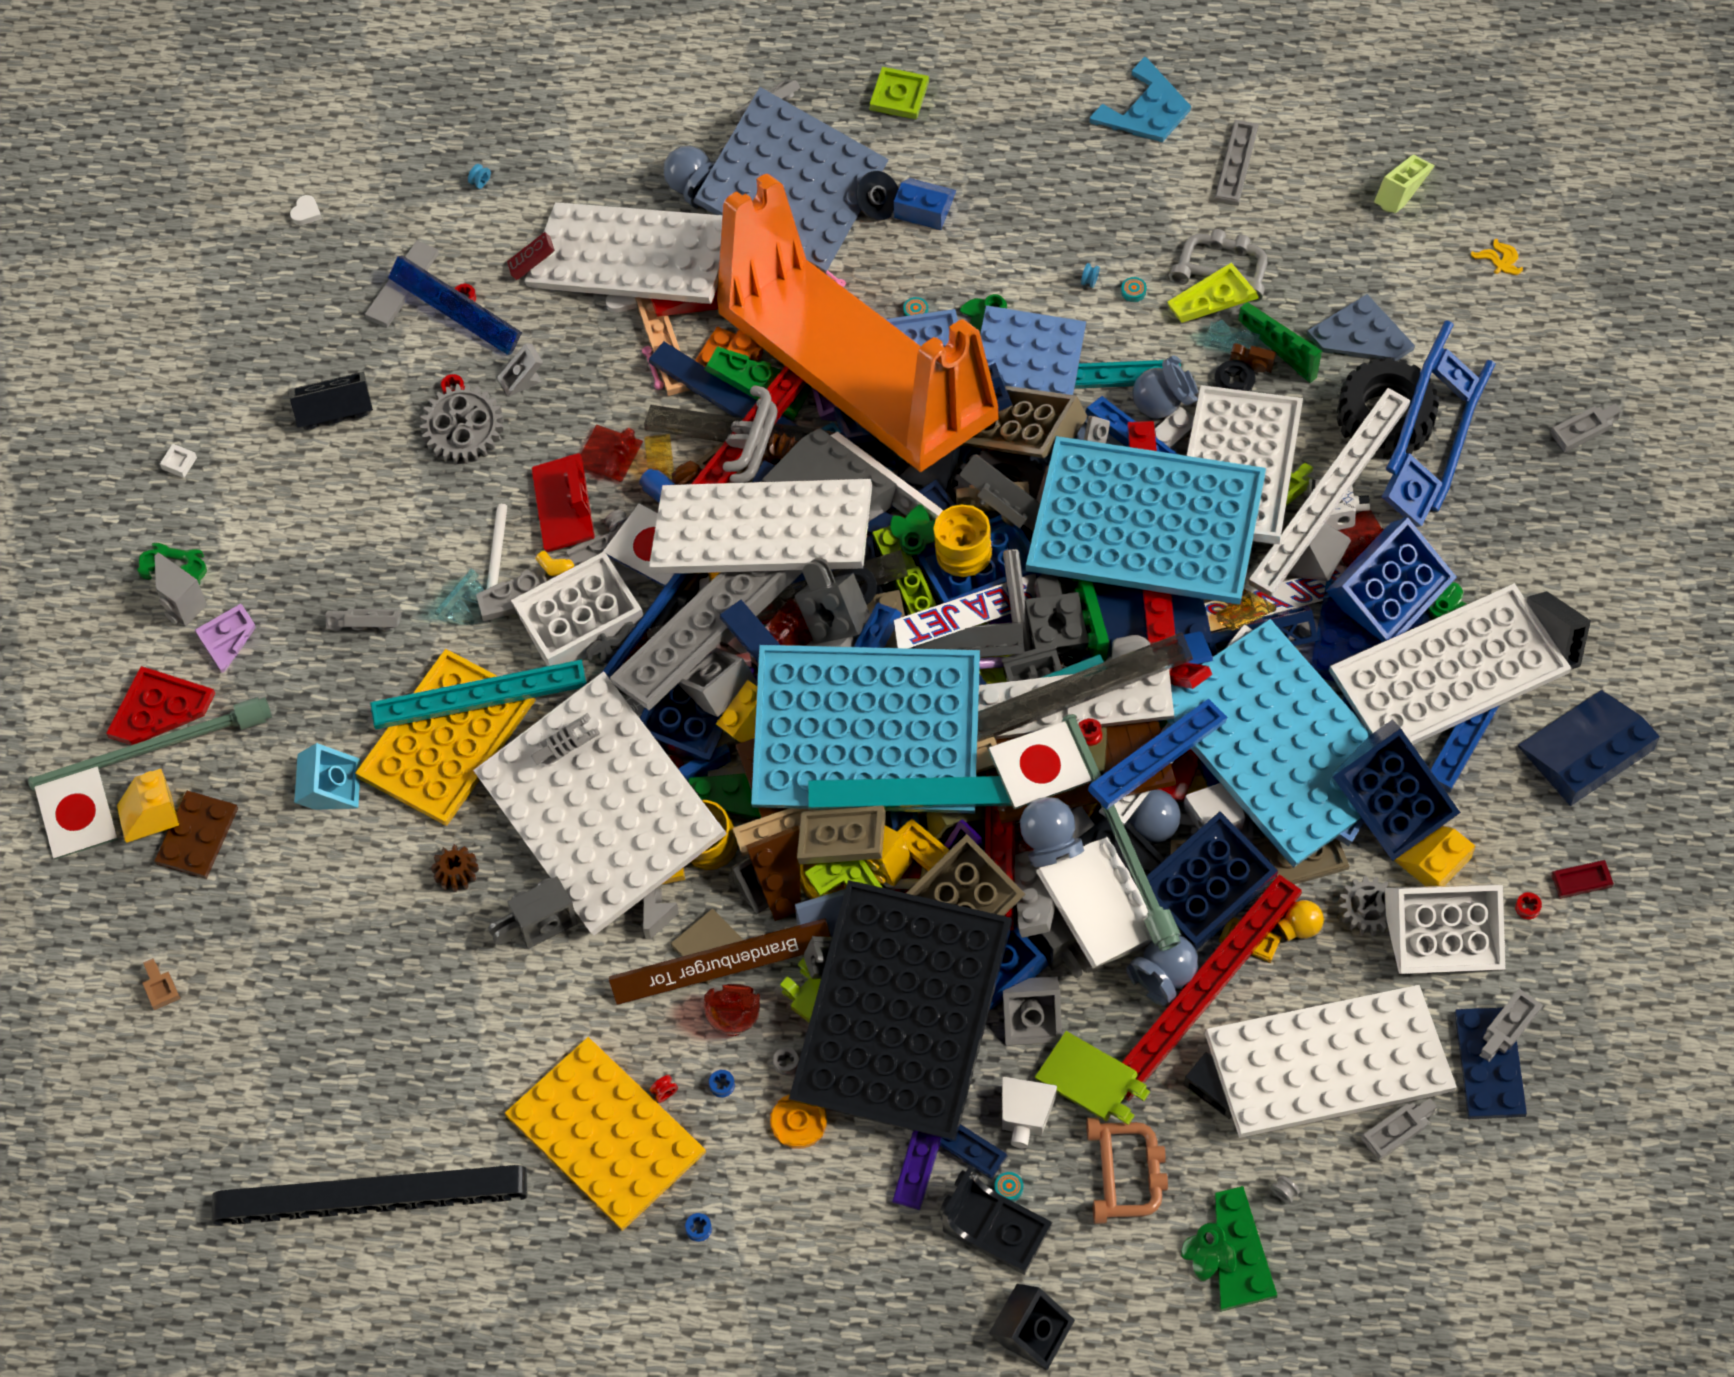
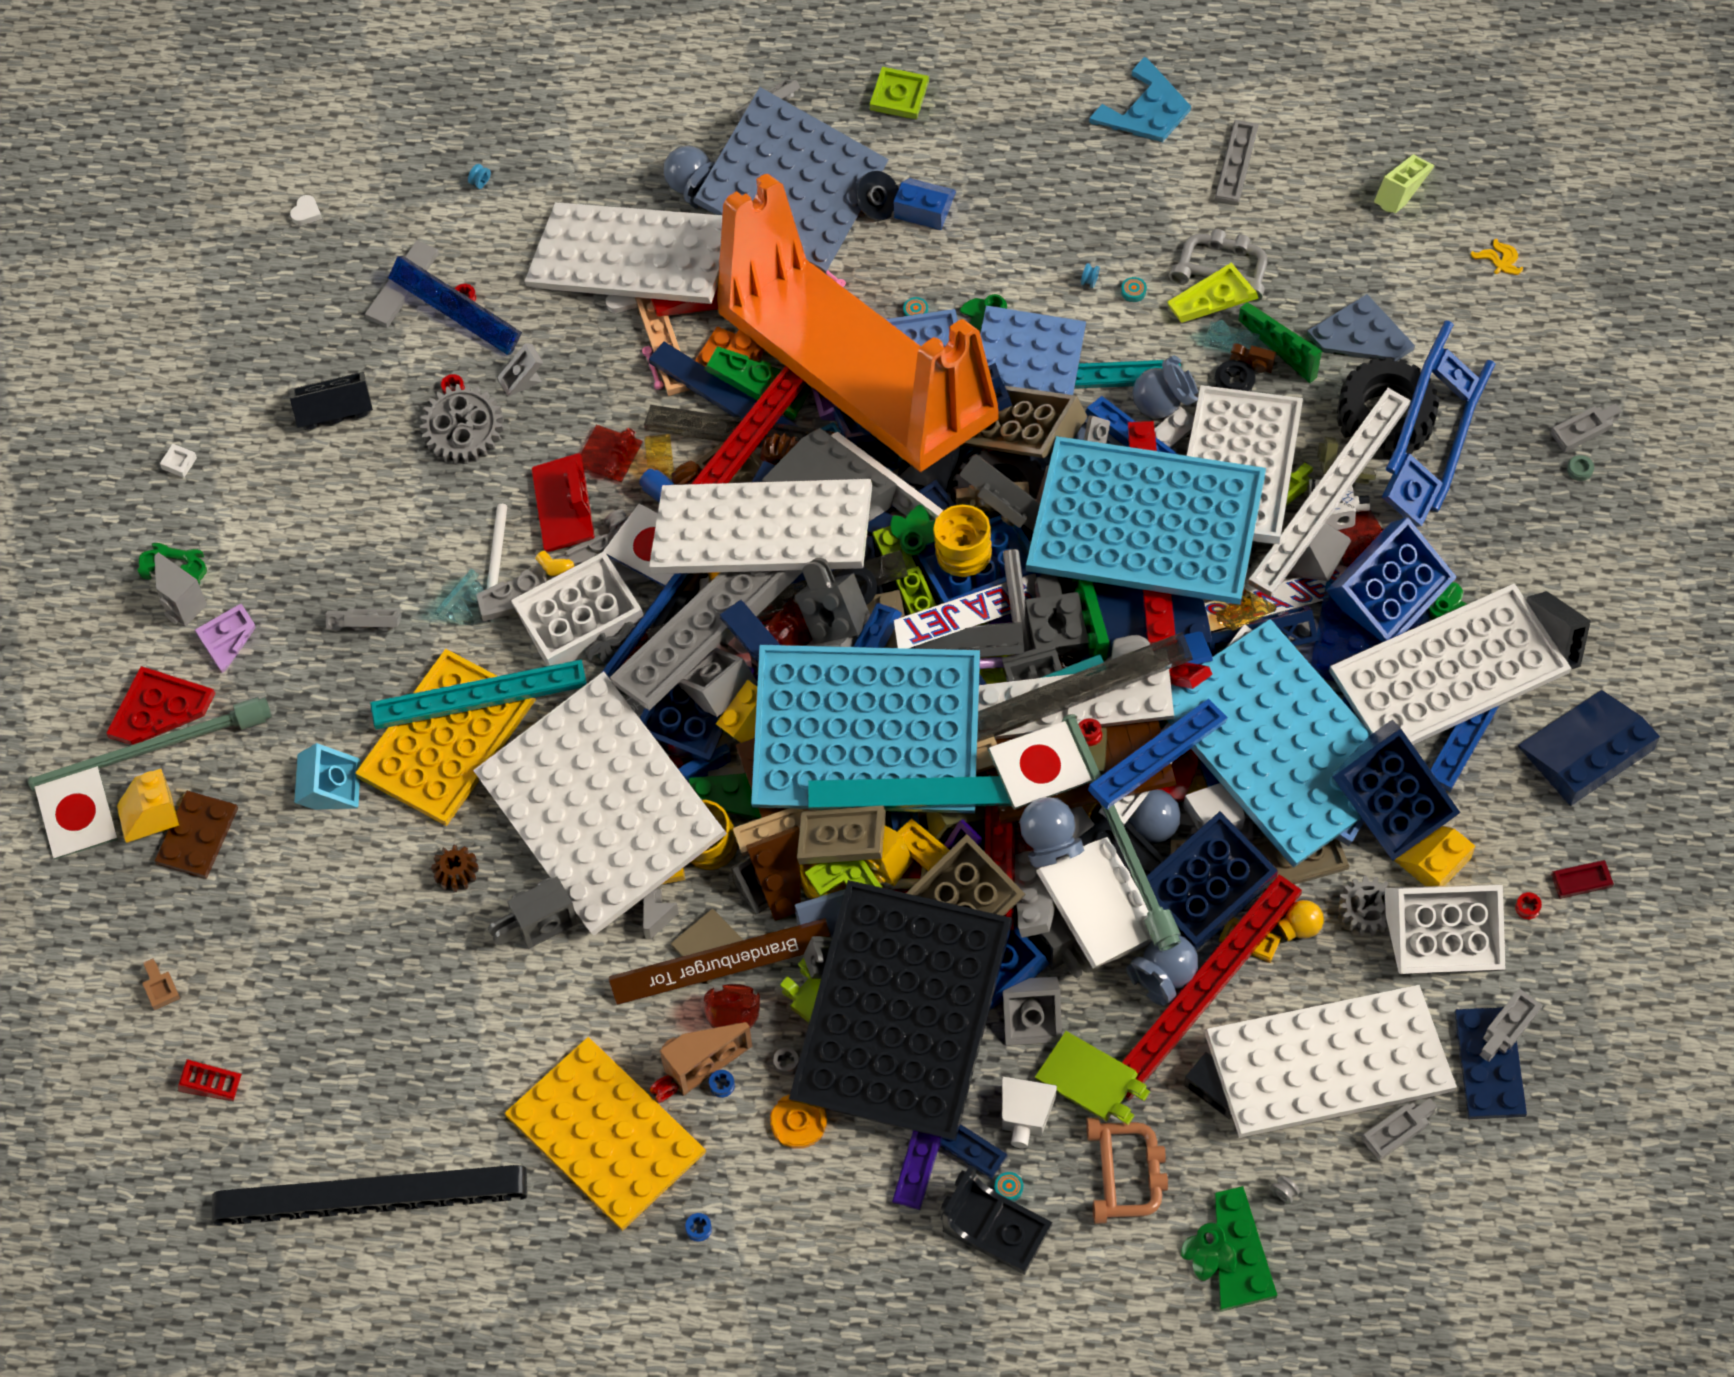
(207, 1091): none -> red slope
(530, 256): dark red tile -> none
(564, 741): light grey hinge -> none
(700, 1053): none -> medium nougat slope
(752, 437): light grey piece -> none
(1032, 1325): black slope -> none
(1327, 455): none -> olive bracket
(1580, 468): none -> sand green tile

